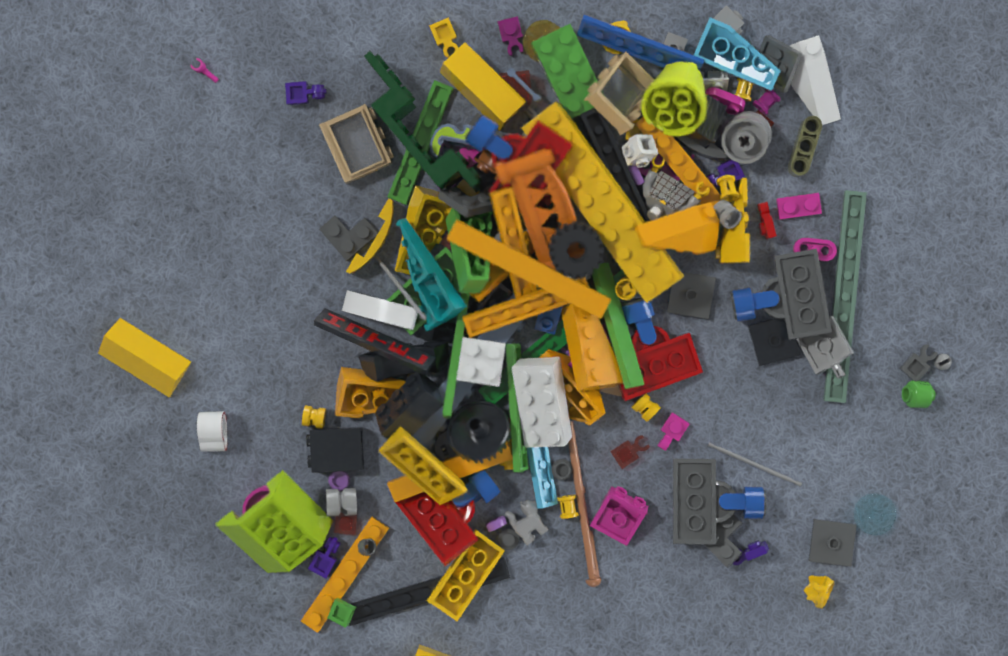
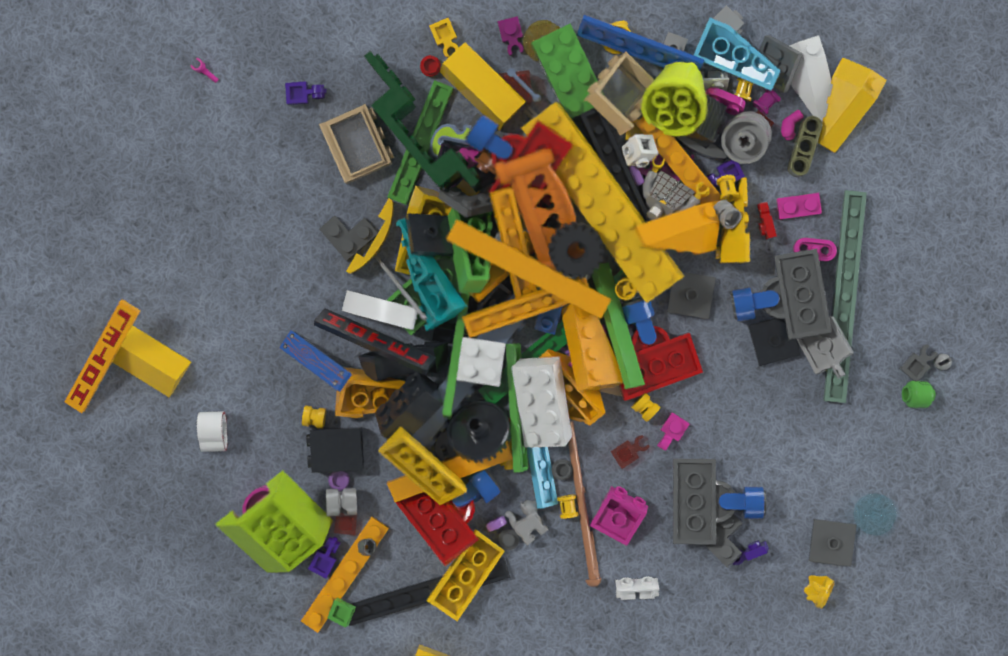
(102, 356): none -> light orange tile
(315, 360): none -> blue tile
(429, 235): none -> black plate
(430, 66): none -> red plate
(647, 588): none -> white hinge
(755, 464): light grey piece -> none
(788, 125): none -> dark pink arm
(851, 96): none -> yellow wedge

